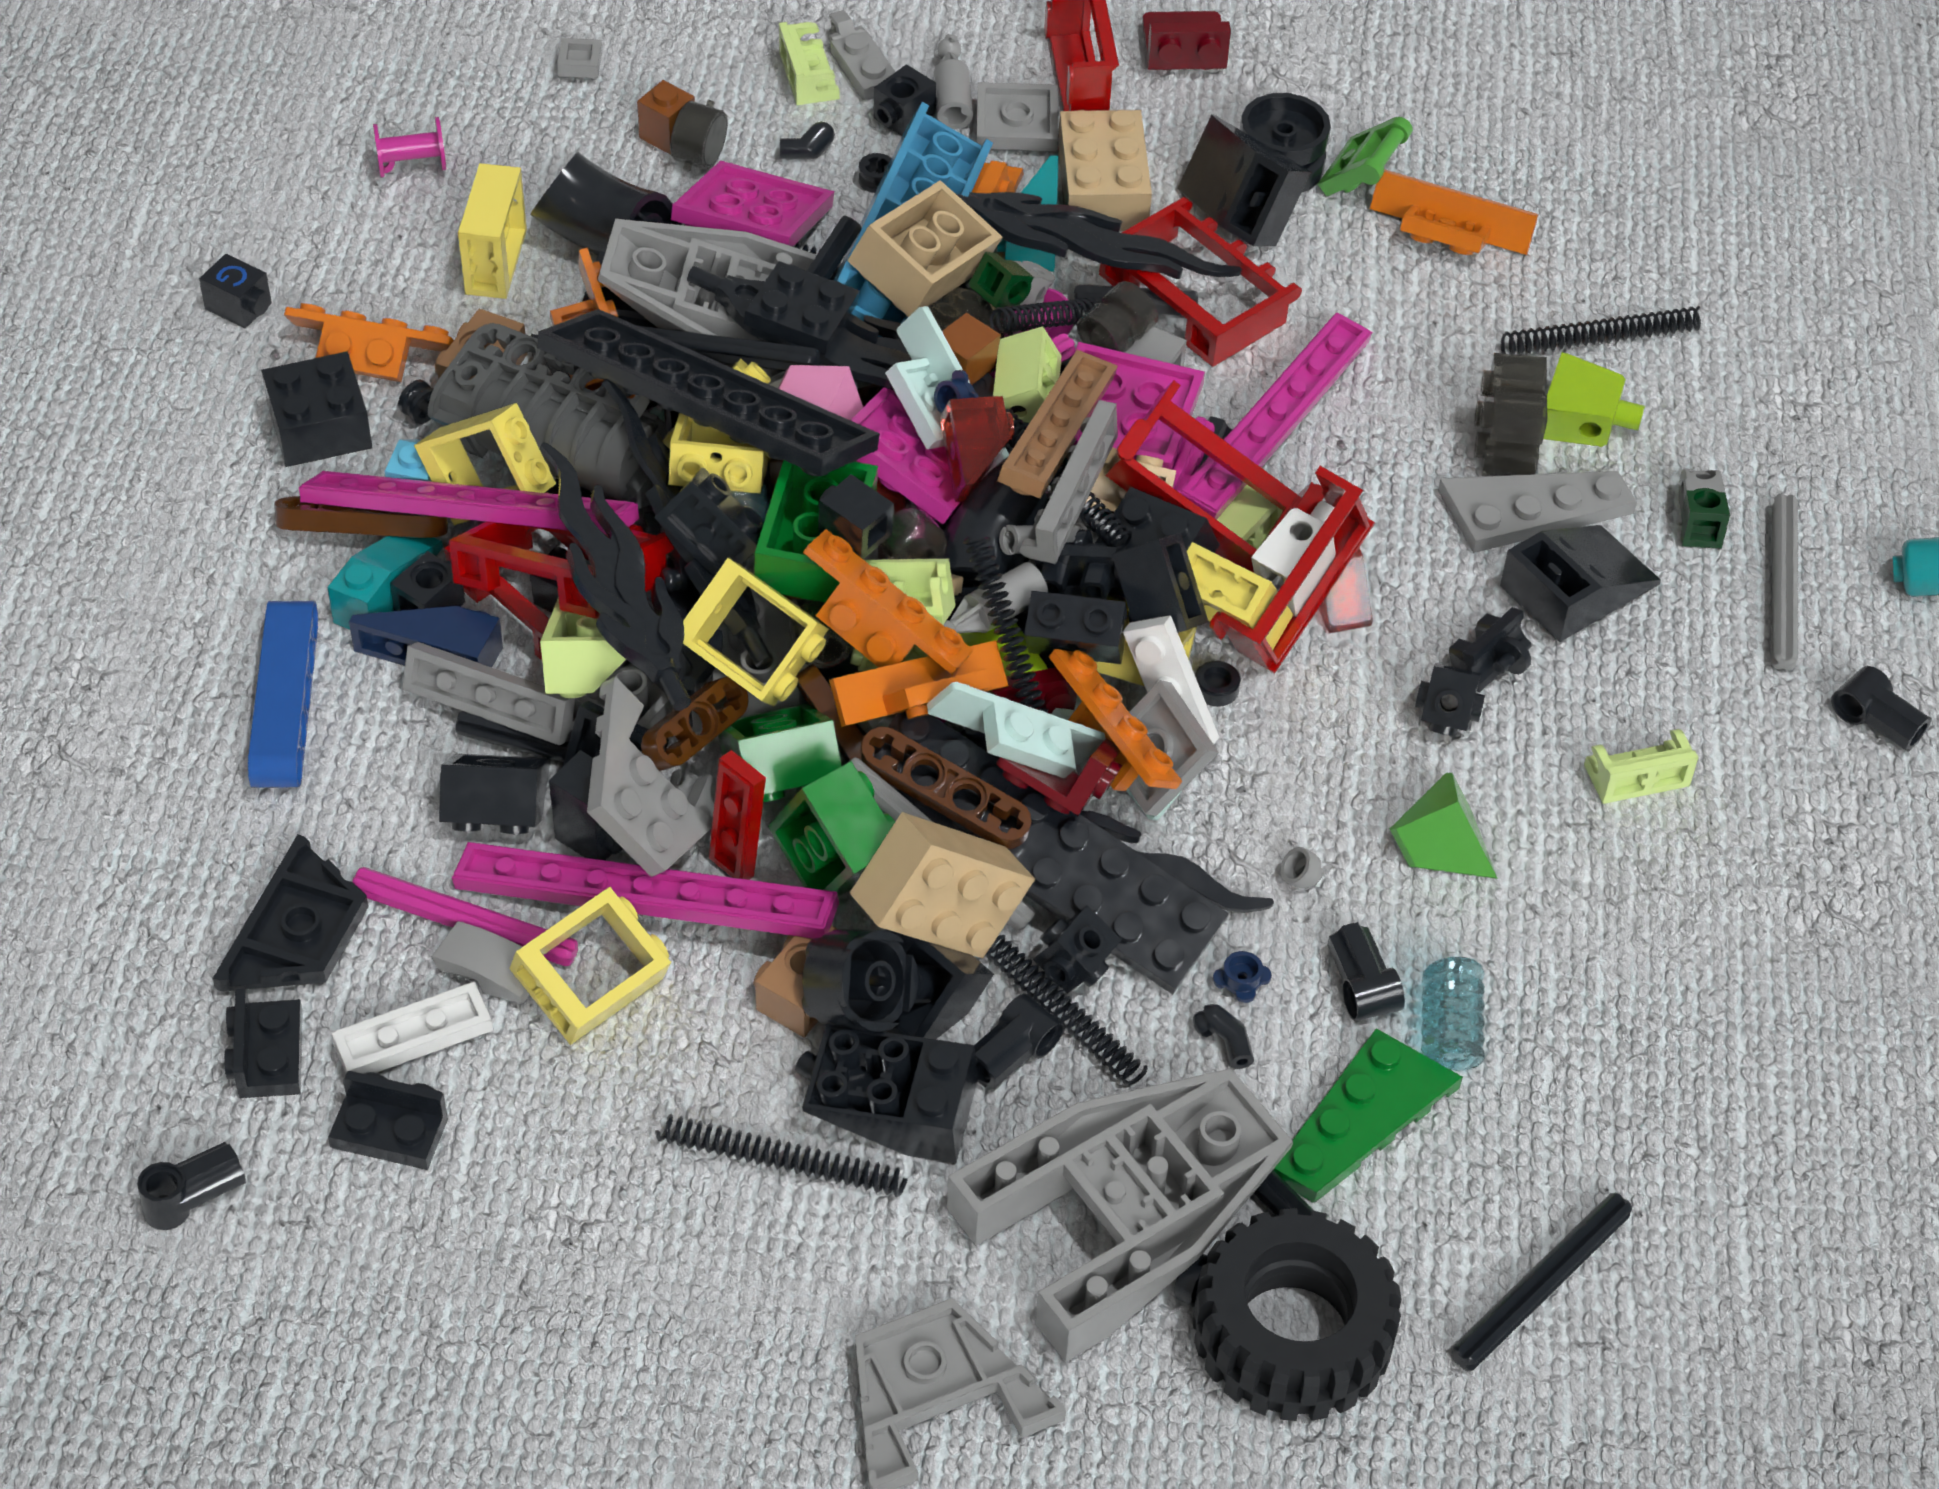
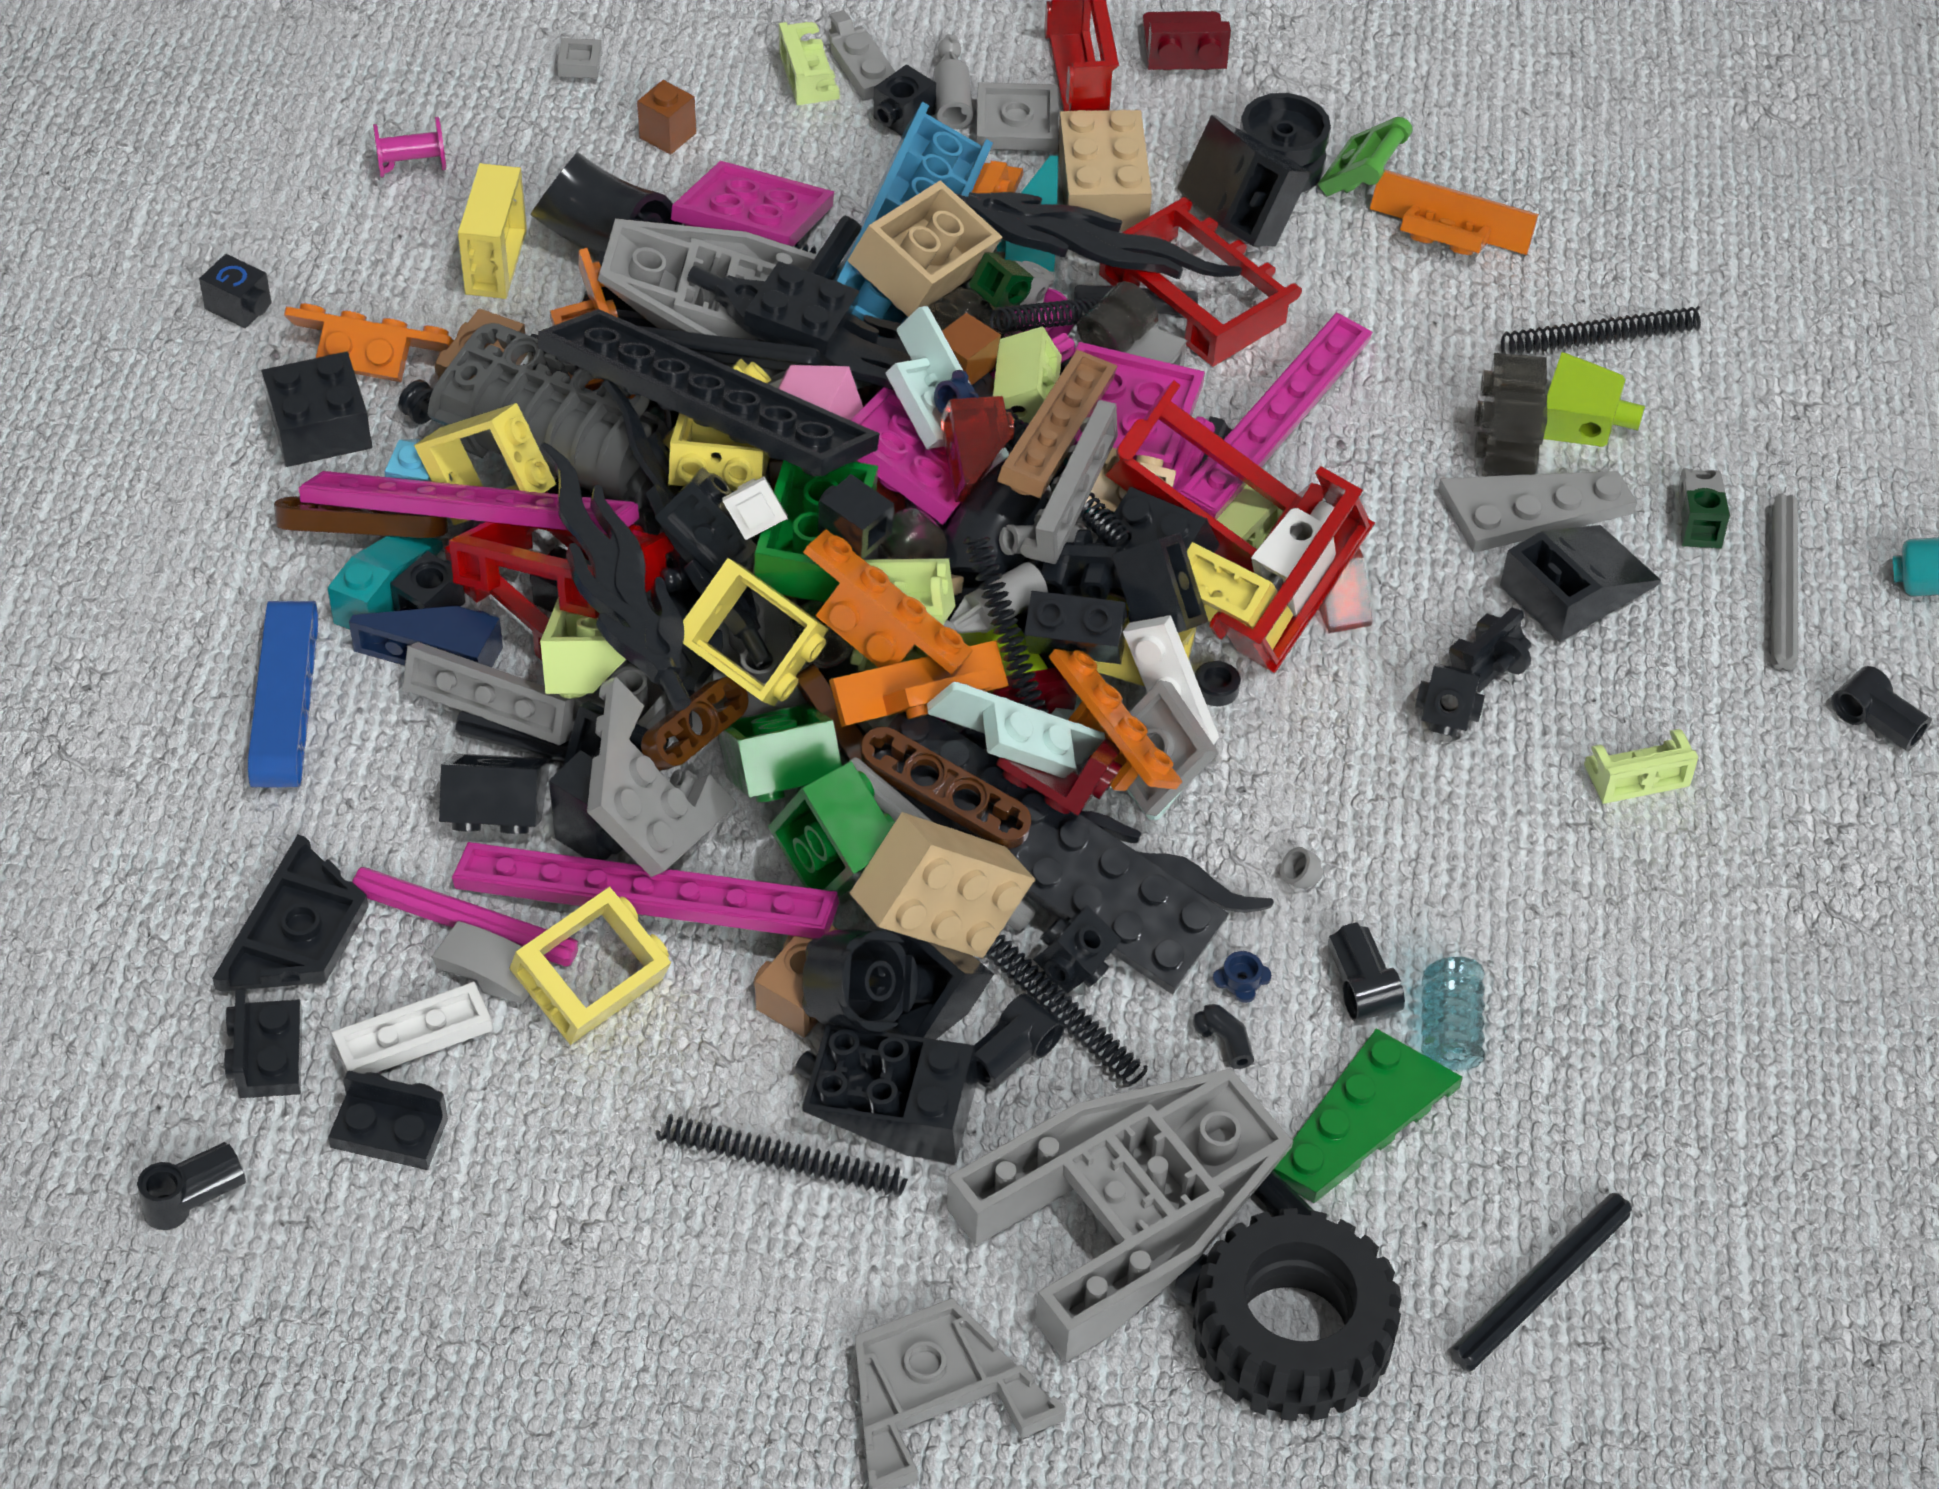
(699, 135): clear smoke piece -> none
(736, 816): red tile -> none
(754, 507): none -> white brick
(810, 145): black arm -> none
(867, 170): black bush -> none
(1443, 833): bright green slope -> none

